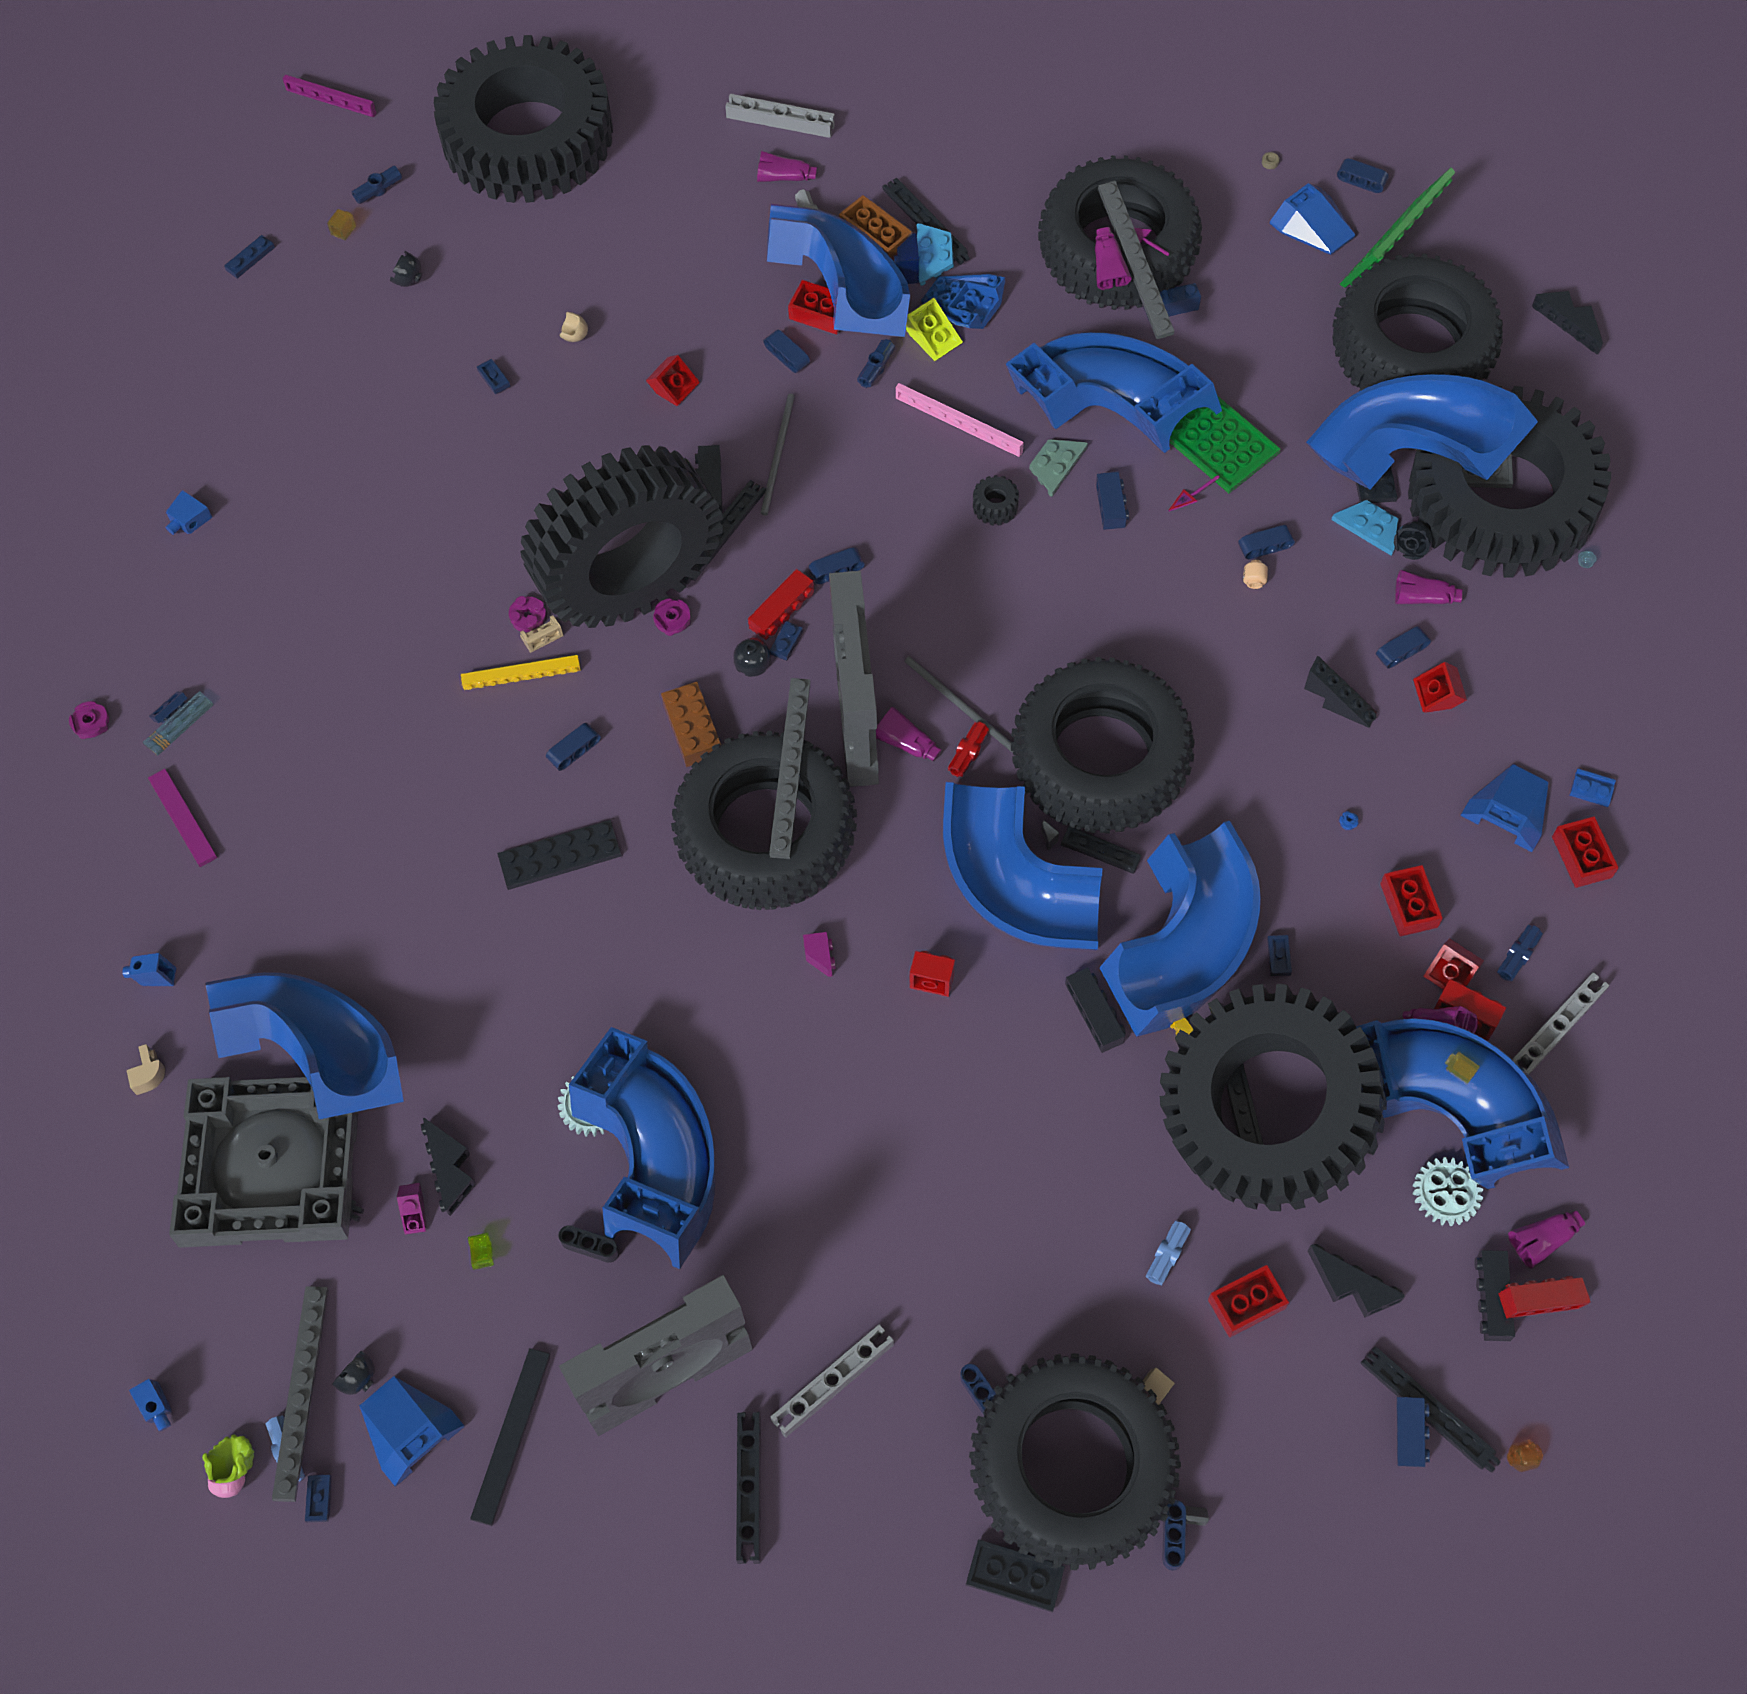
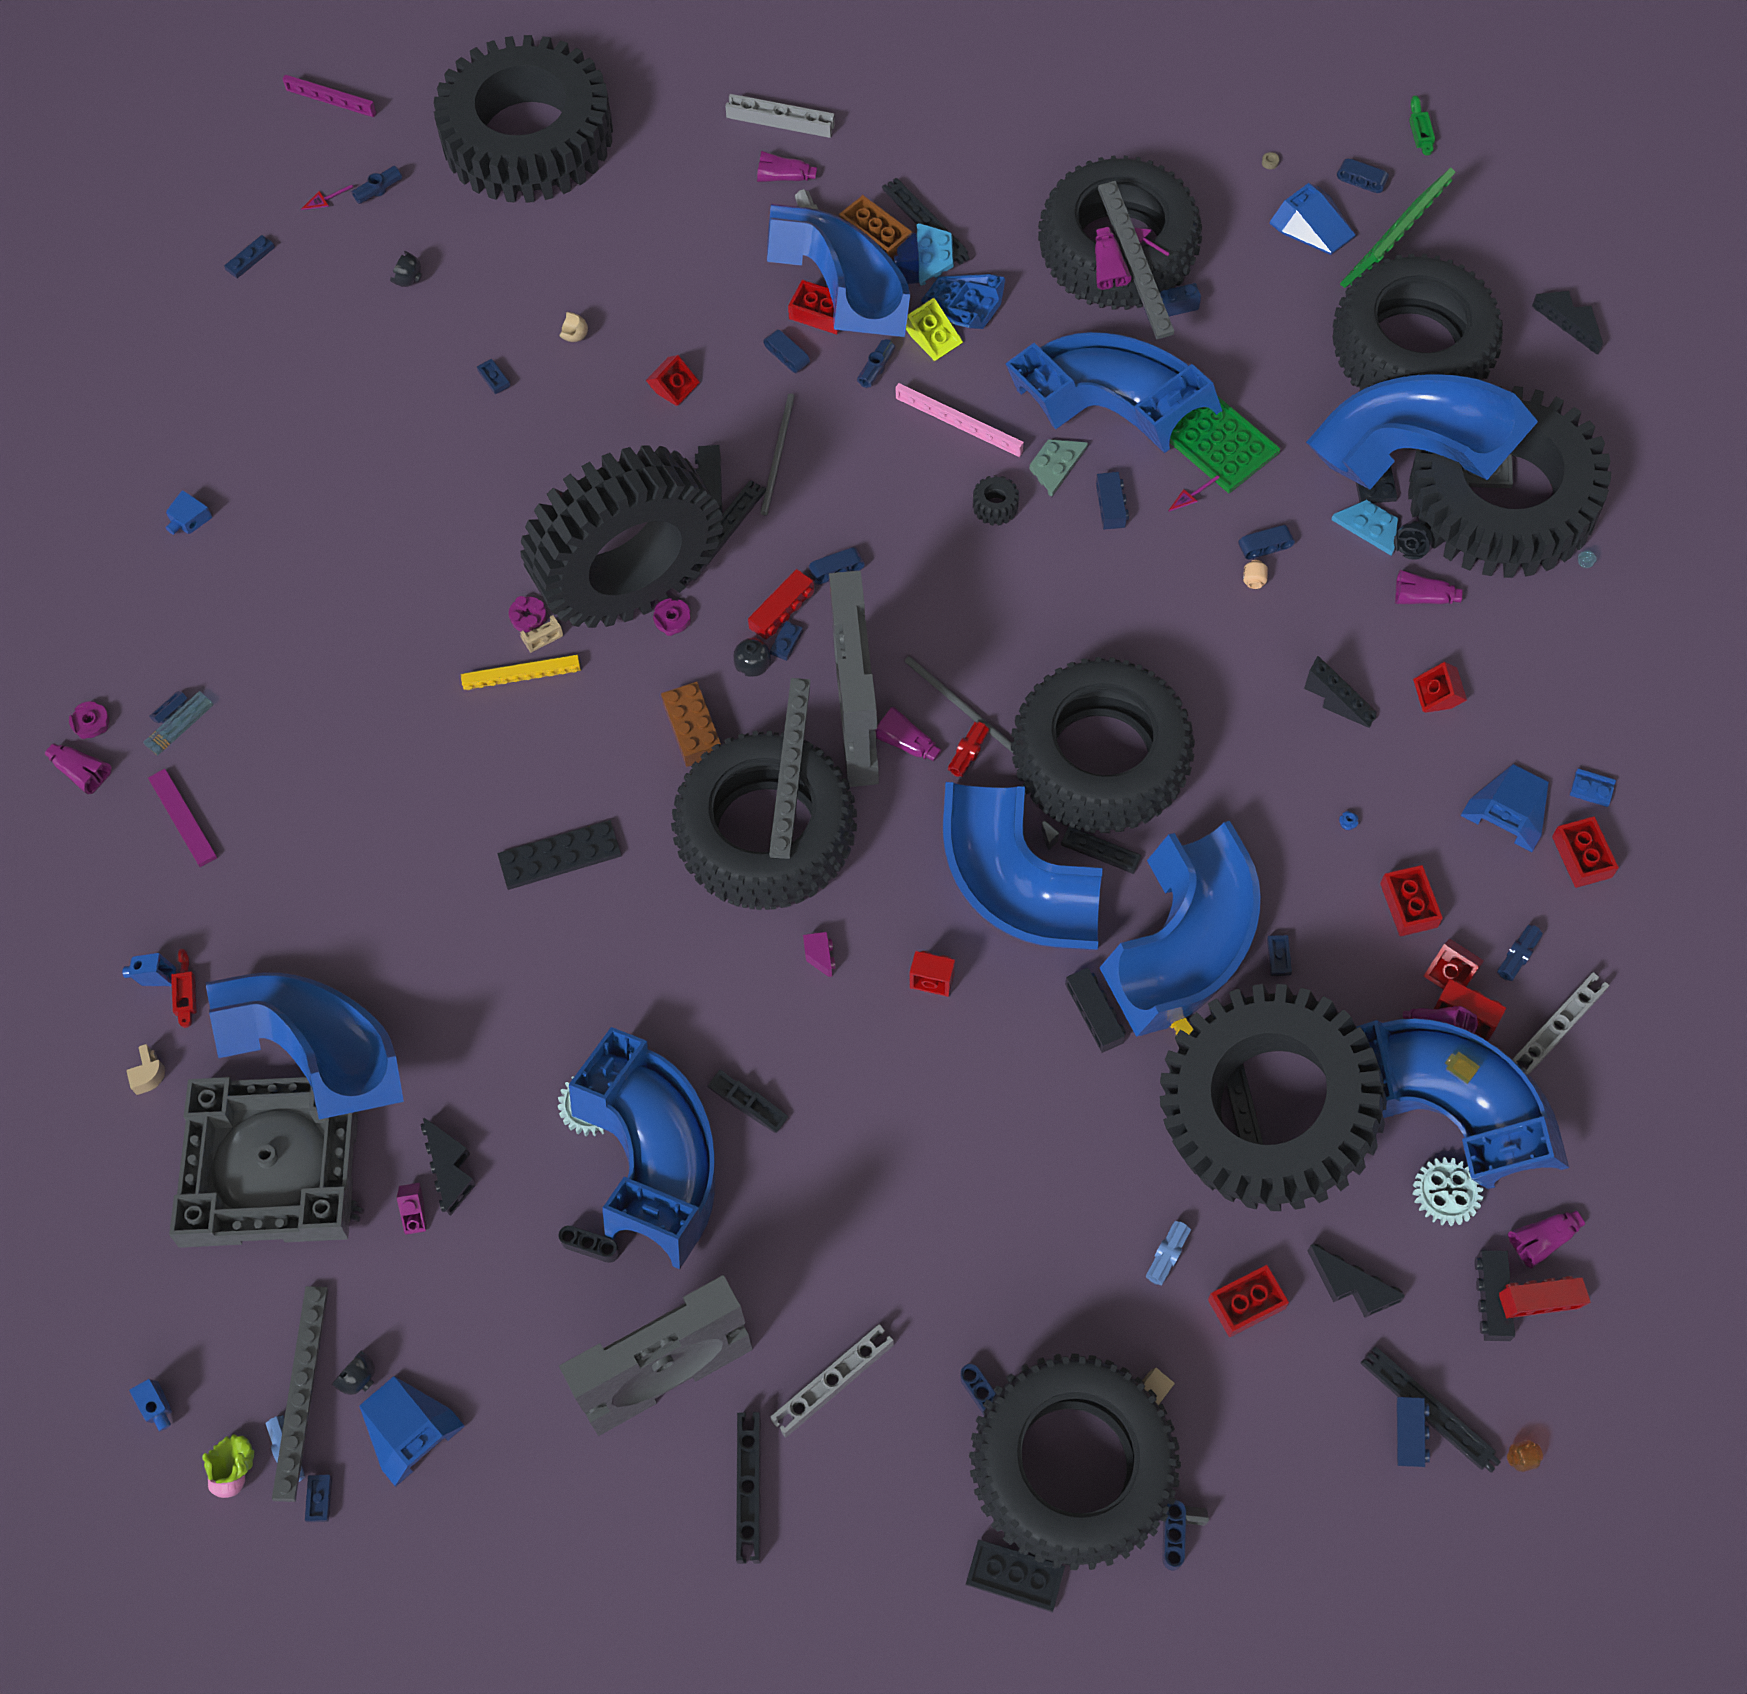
(80, 768): none -> magenta piece
(184, 987): none -> red piece
(319, 201): none -> piece
(341, 224): clear yellow brick -> none
(481, 1251): clear neon green bracket -> none
(510, 1437): black tile -> none
(573, 746): dark blue beam -> none
(747, 1101): none -> black slope
(1403, 647): dark blue beam -> none
(1420, 124): none -> green piece

